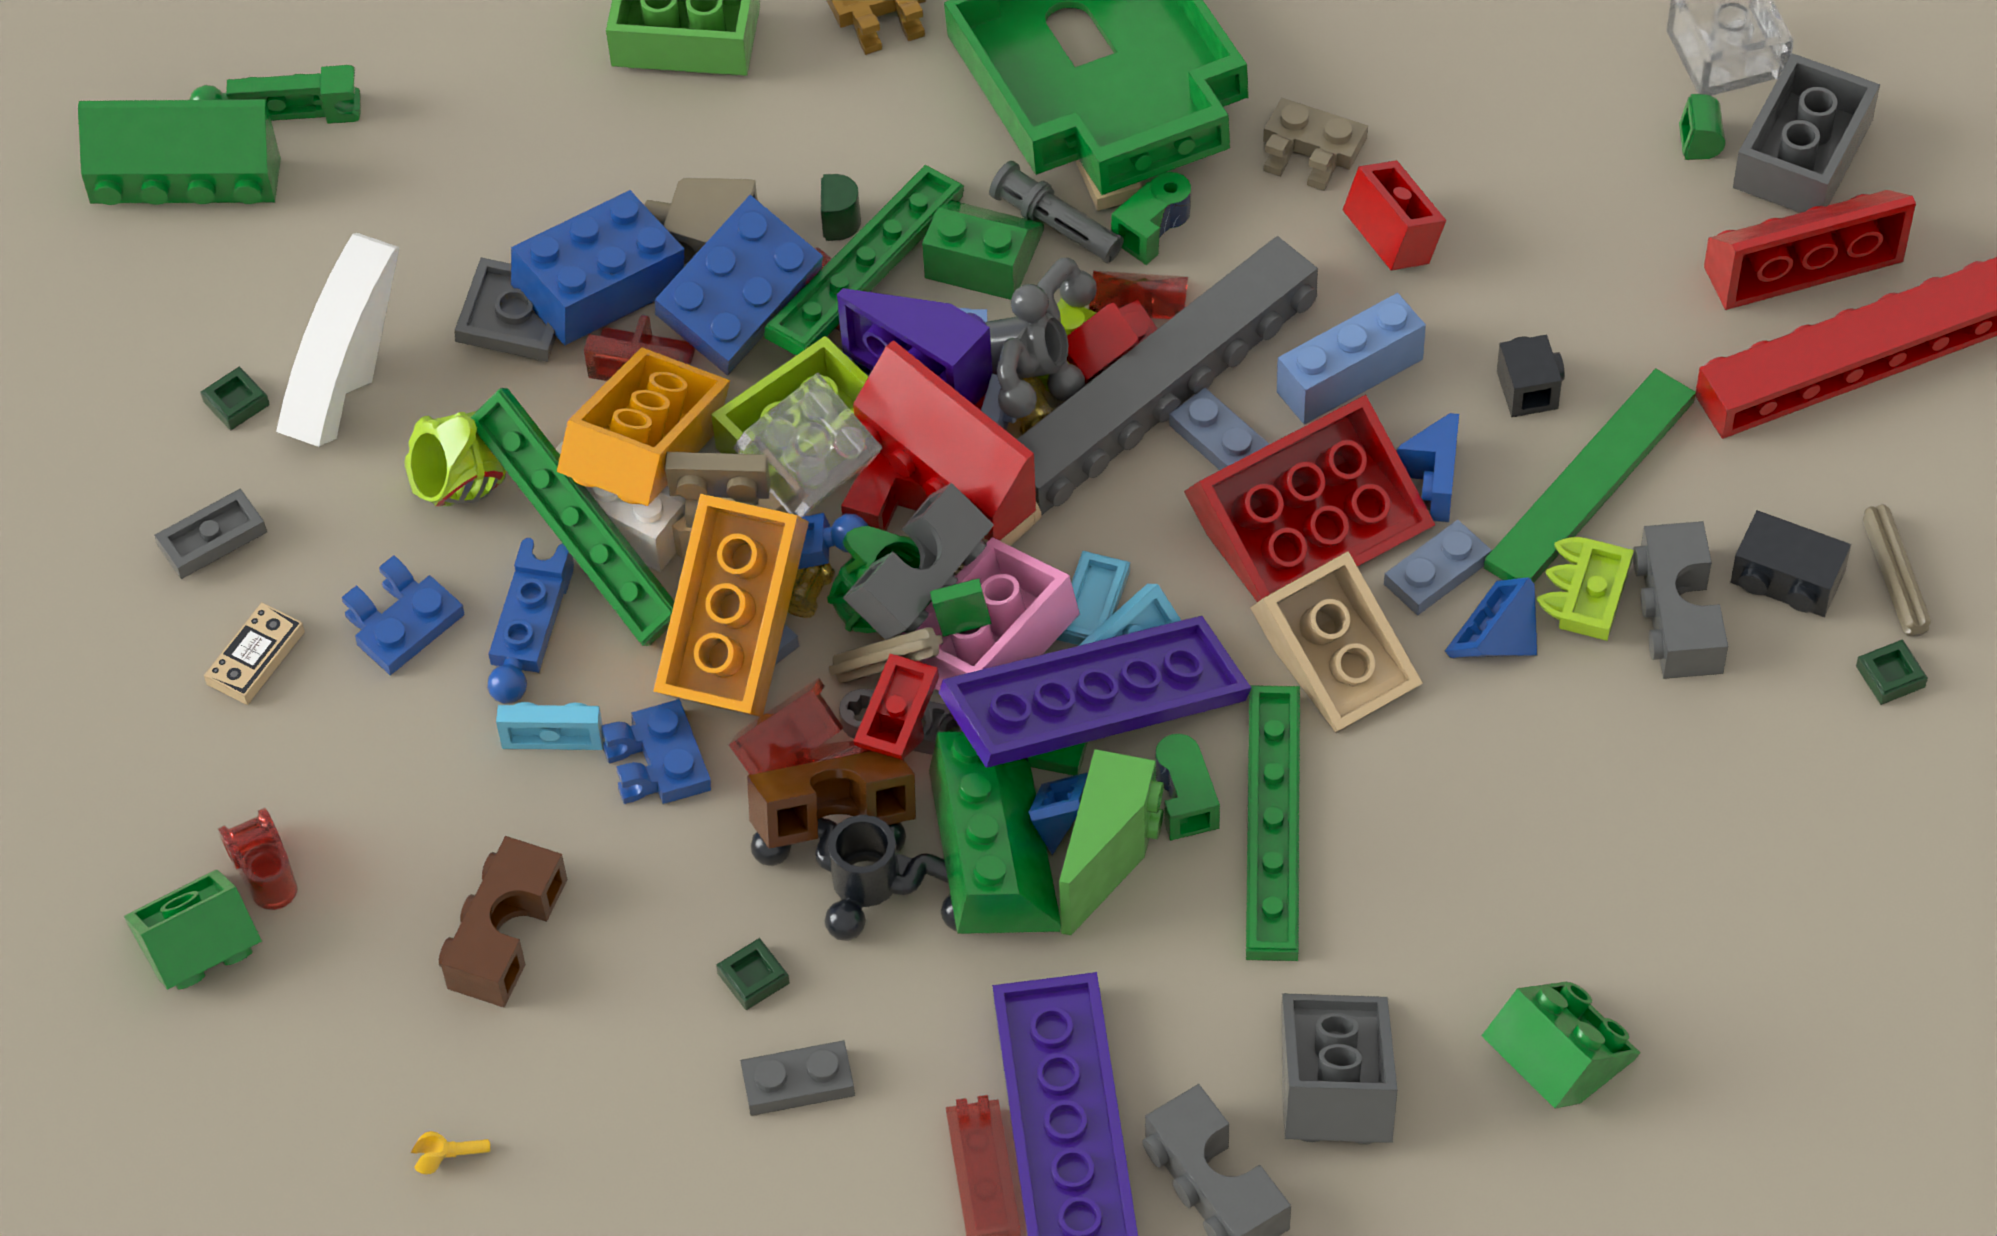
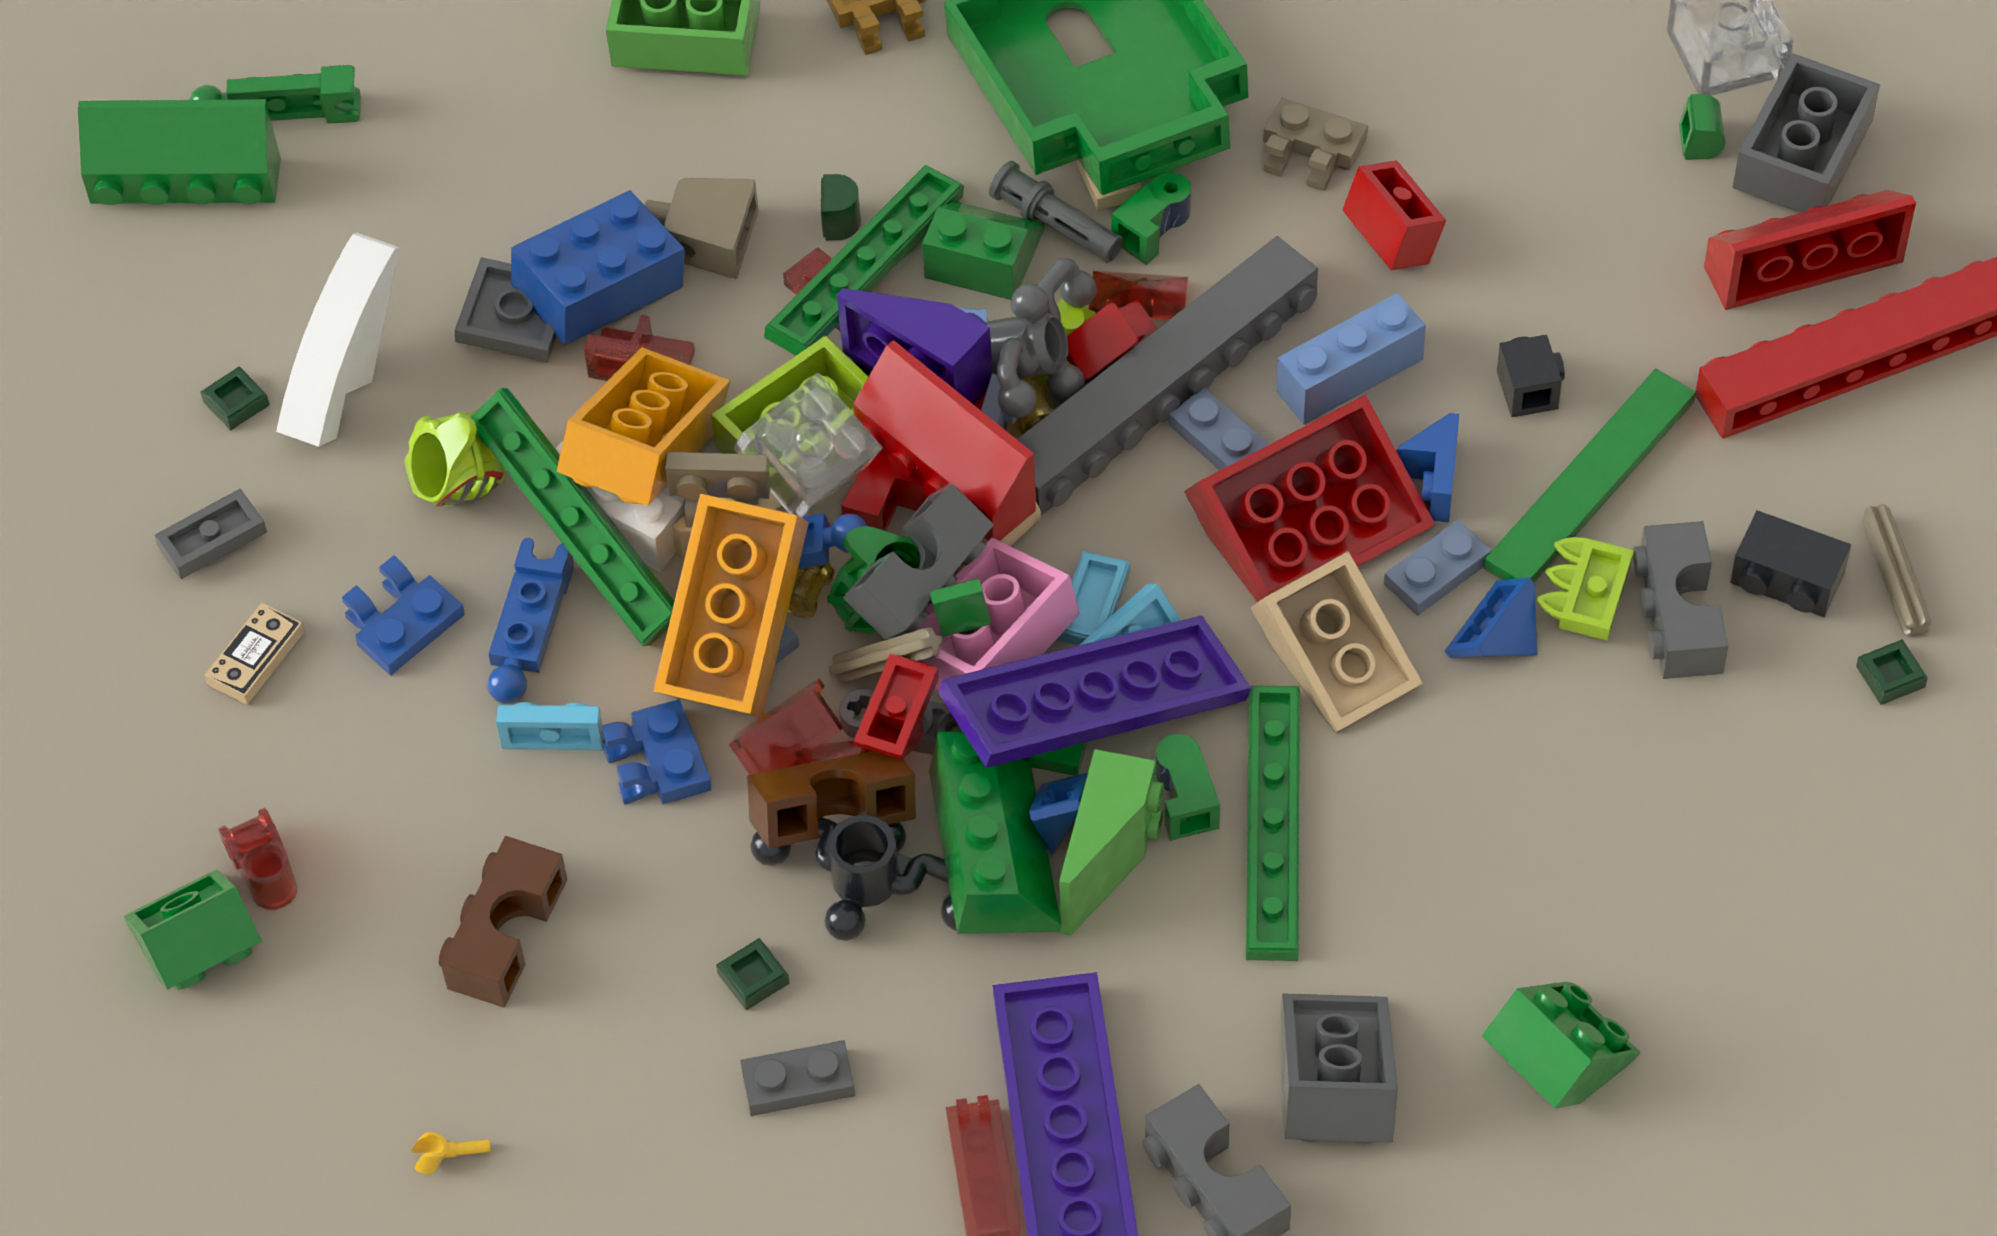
(737, 284): blue brick -> none

